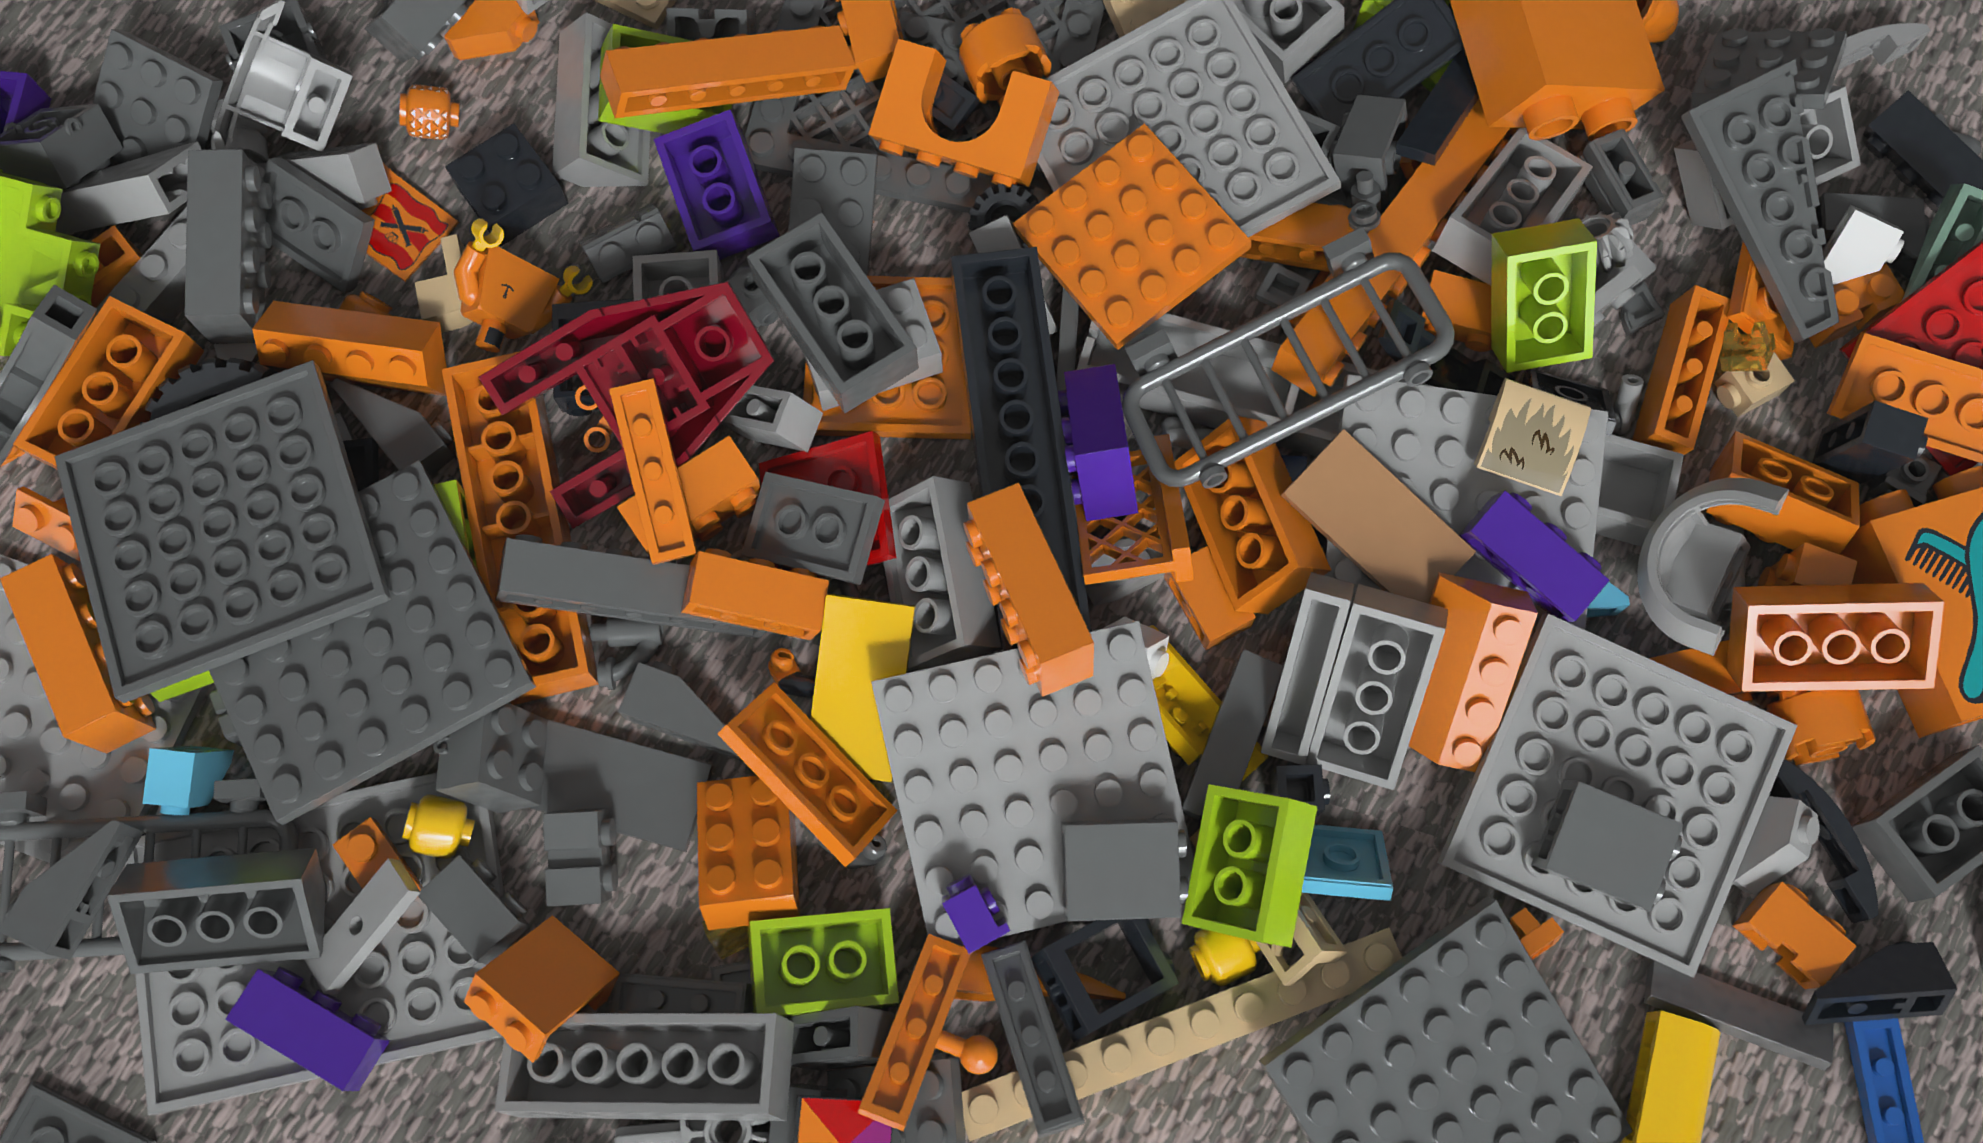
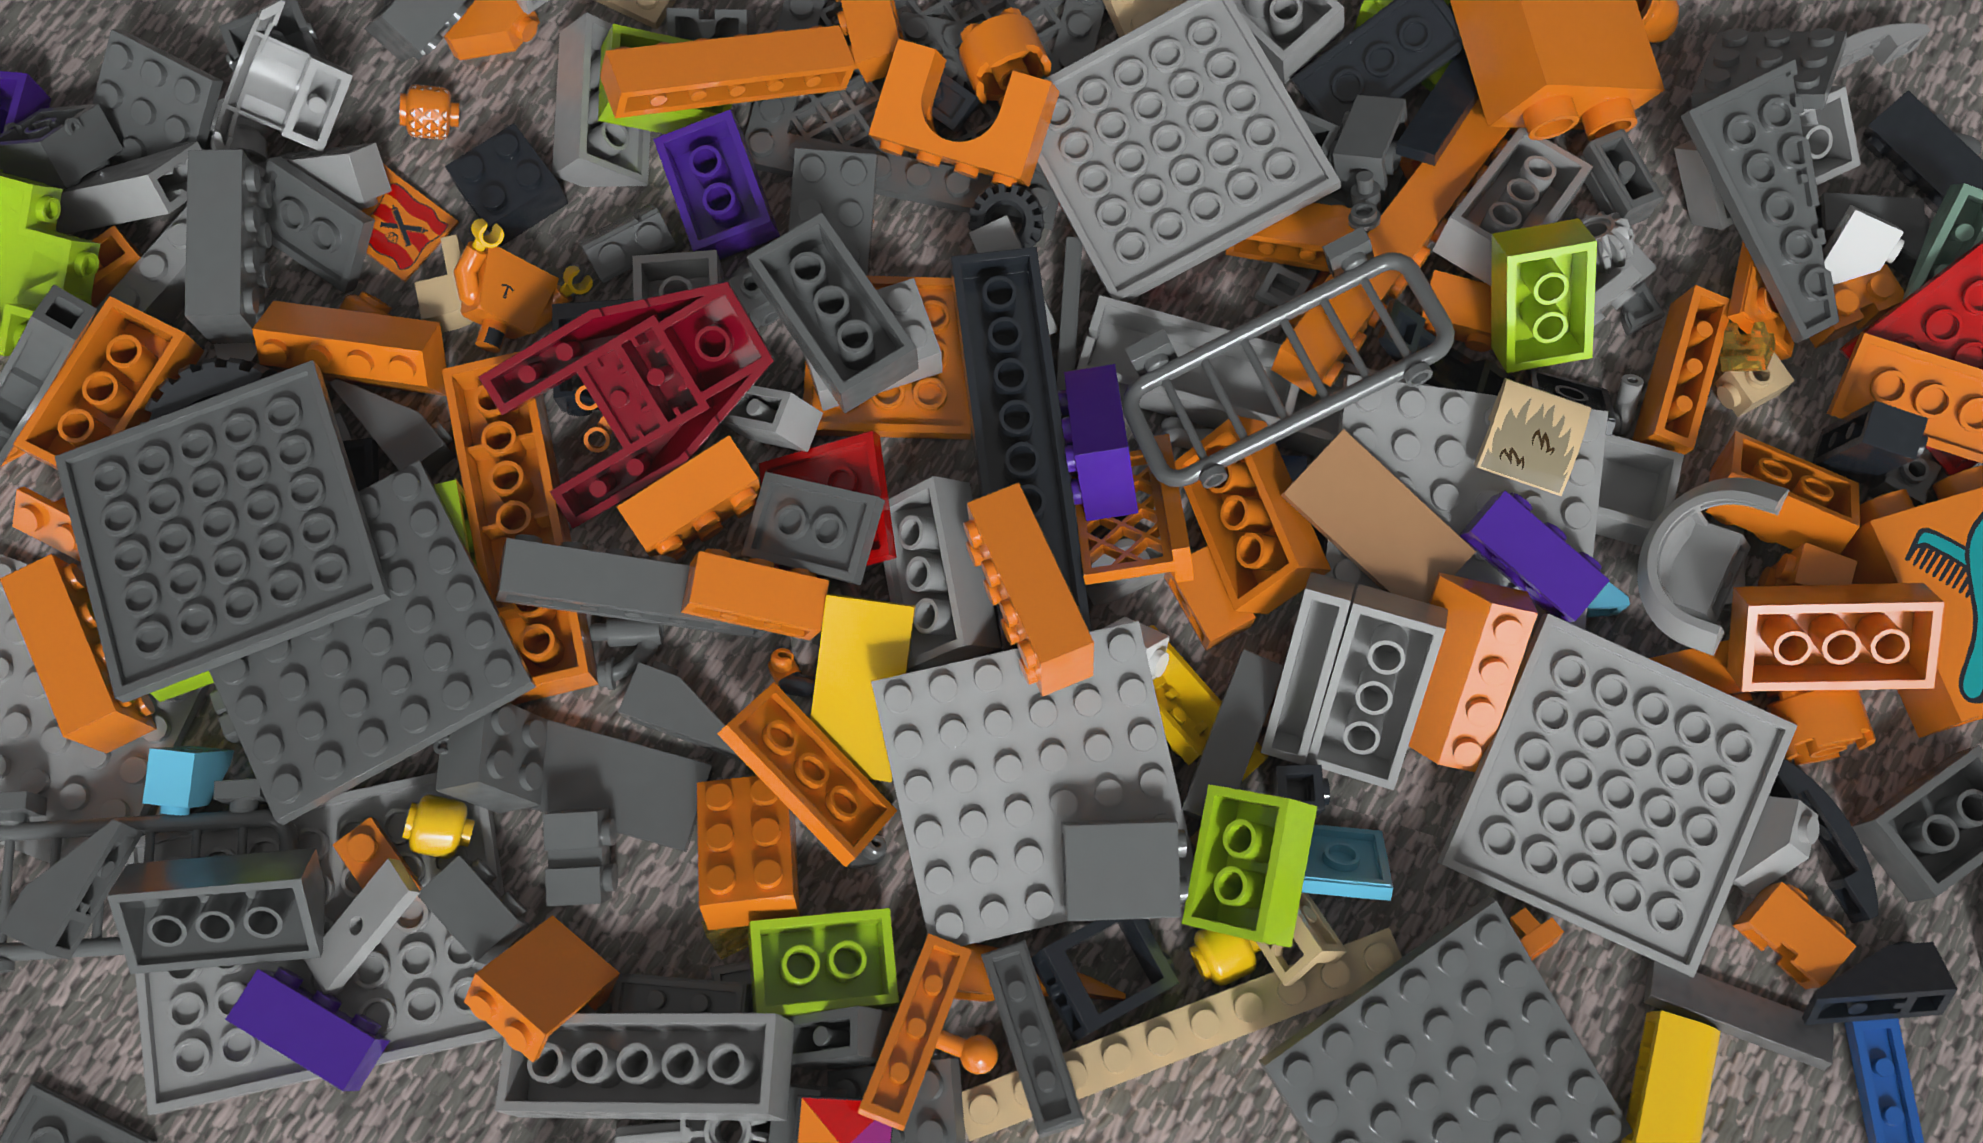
(653, 471): orange plate -> none
(973, 913): dark purple brick -> none
(1132, 236): orange plate -> none
(1608, 845): dark grey brick -> none

